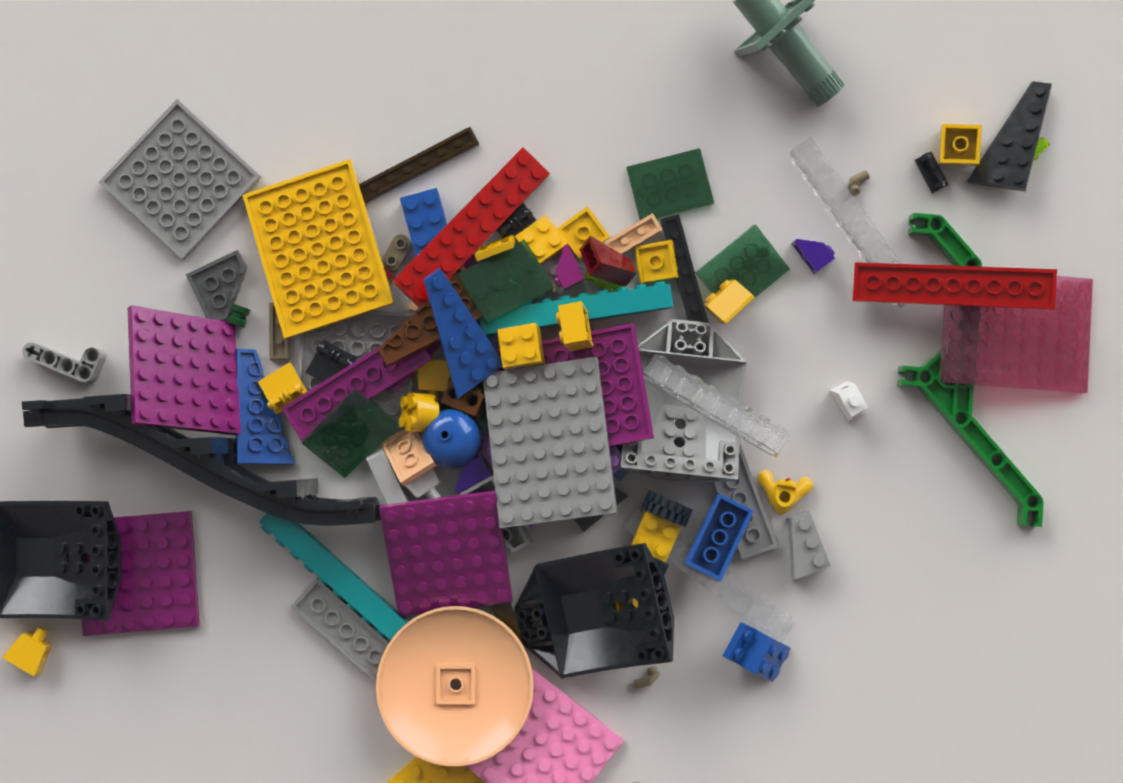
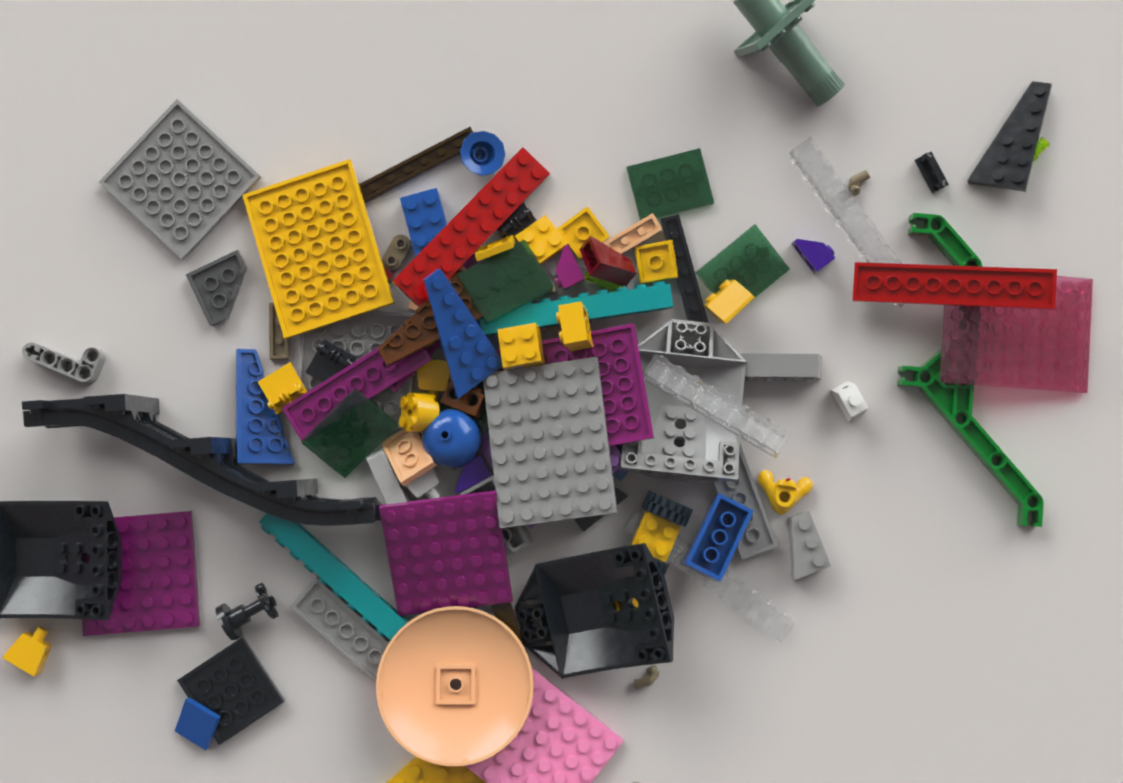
(182, 372): magenta plate -> none
(197, 723): none -> blue tile
(232, 687): none -> black plate
(238, 315): dark green wheel -> none
(242, 614): none -> black piece
(489, 149): none -> blue hat
(756, 652): blue bracket -> none
(782, 366): none -> light grey wedge
(960, 145): yellow brick -> none

